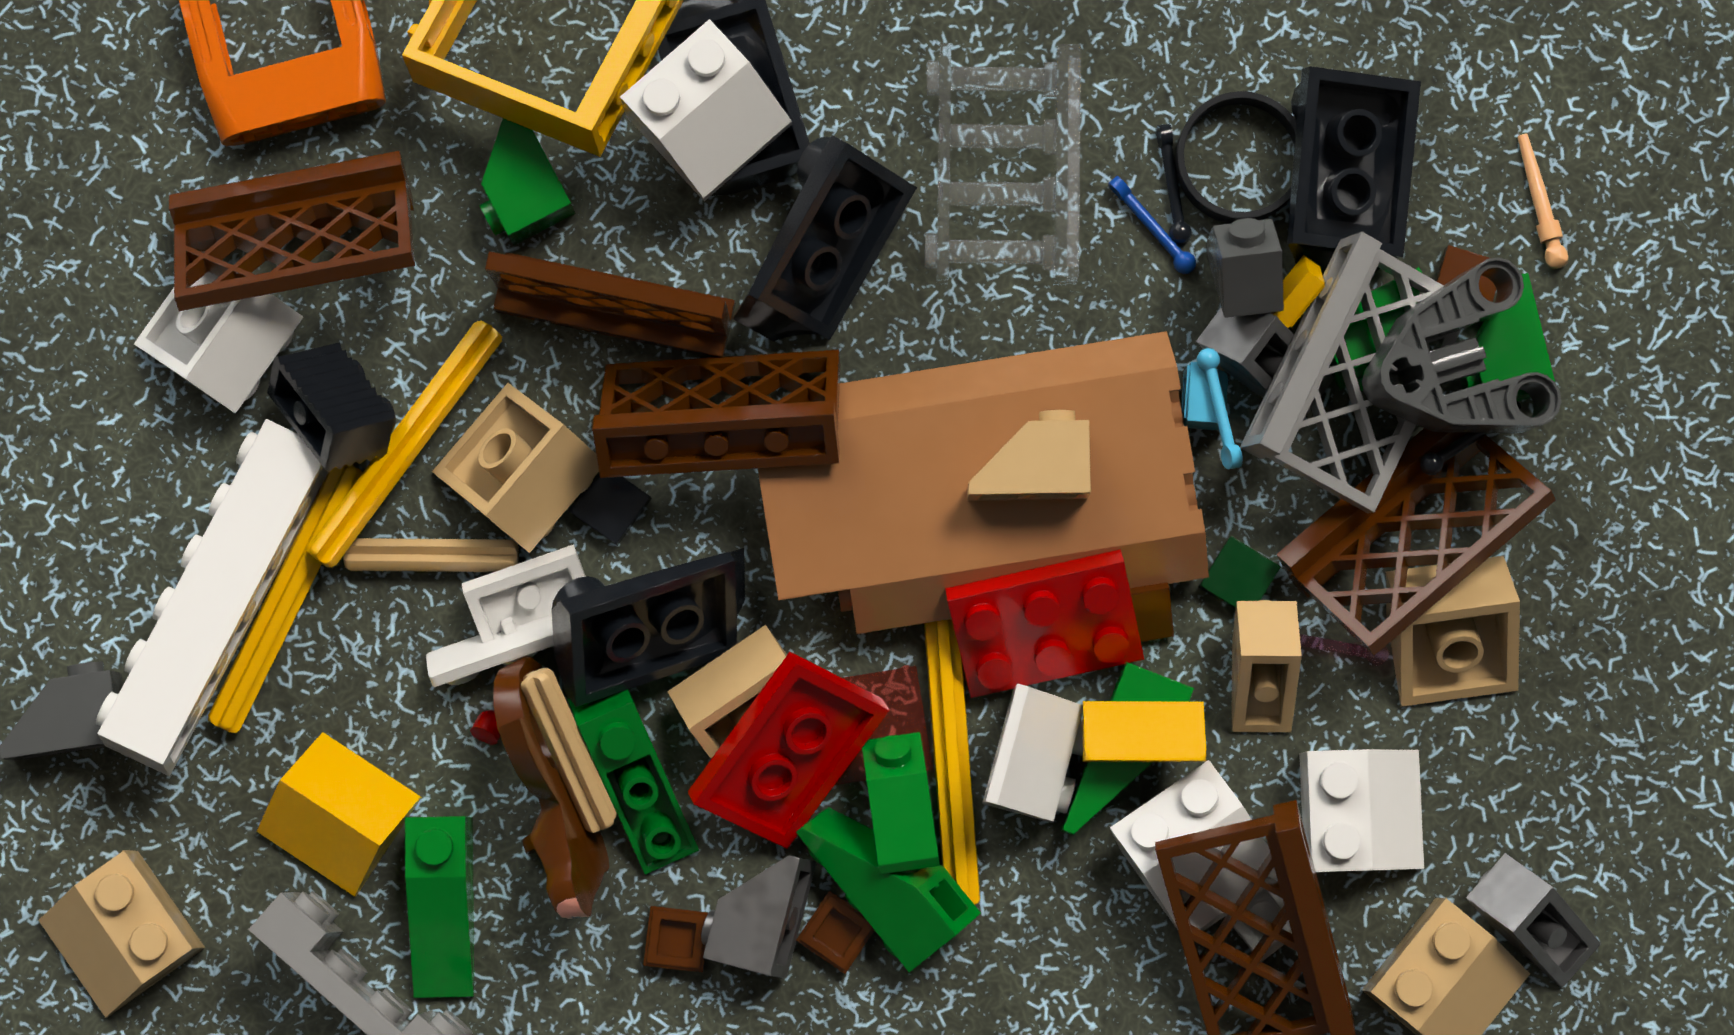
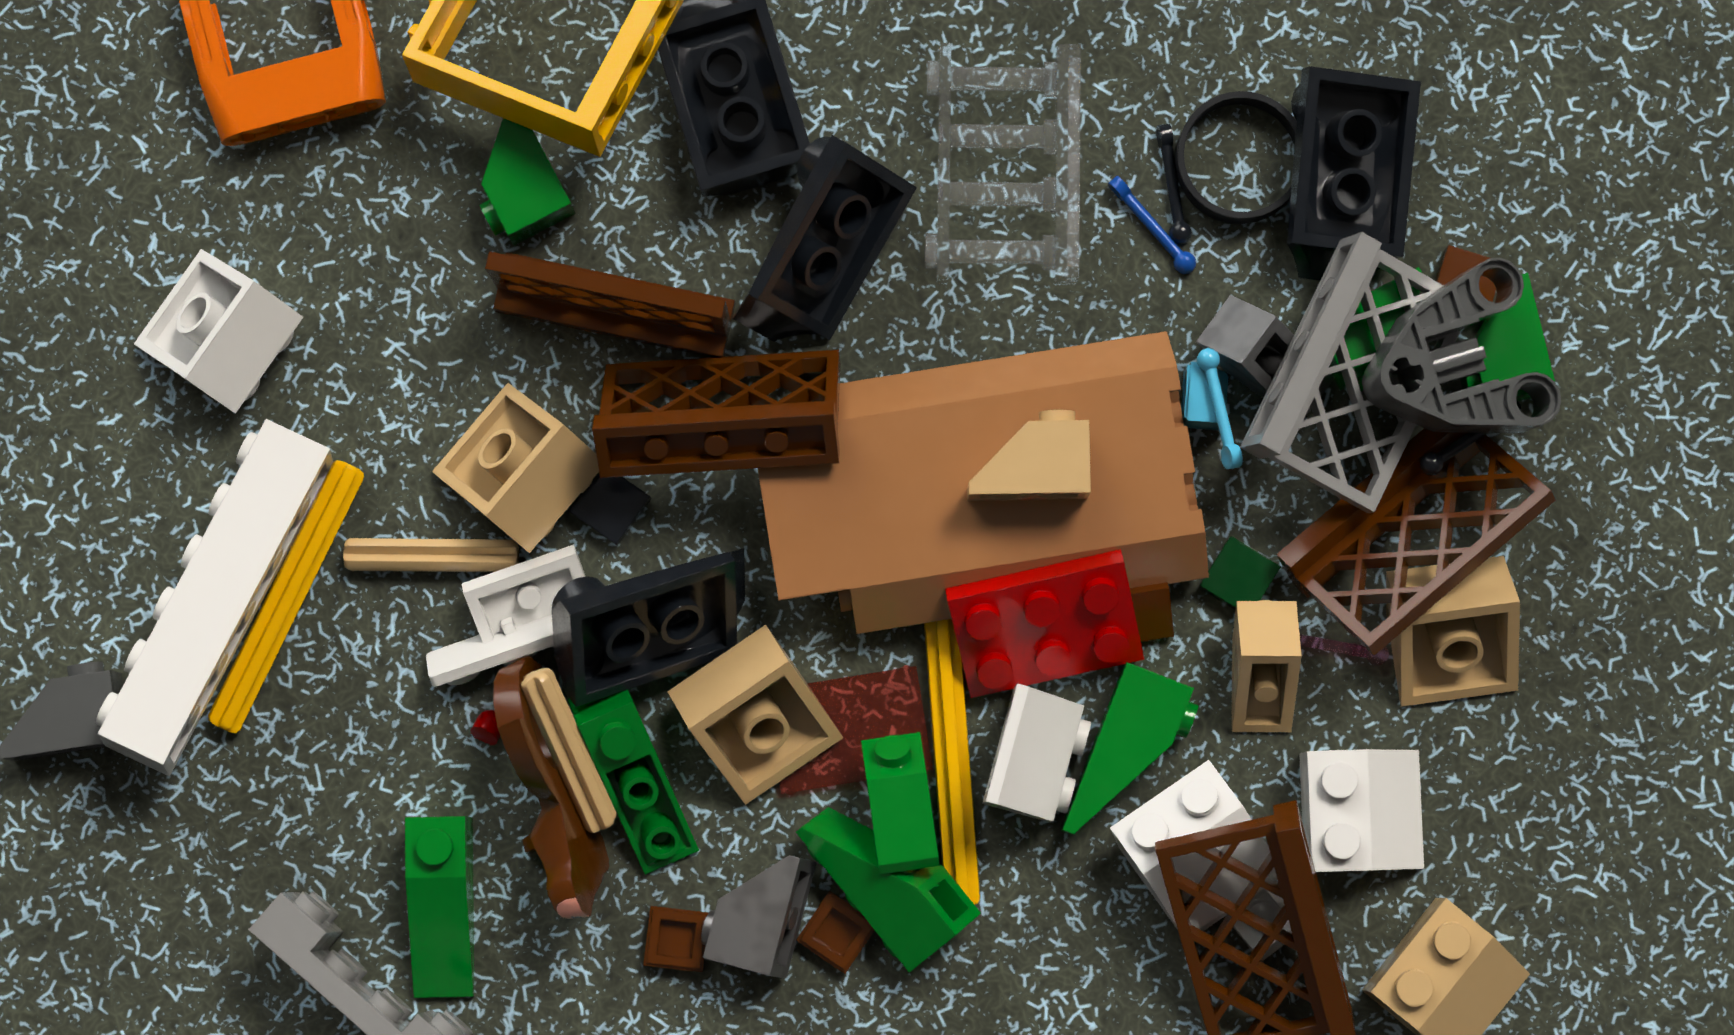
(120, 931): tan slope -> none
(285, 208): reddish brown fence -> none
(332, 405): black brick -> none
(337, 813): yellow slope -> none
(405, 444): yellow axle -> none
(705, 110): white slope -> none
(788, 750): red plate -> none
(1143, 731): yellow slope -> none
(1246, 267): dark grey slope -> none
(1300, 290): yellow tile -> none
(1533, 919): flat silver slope -> none
(1548, 228): light nougat piece -> none

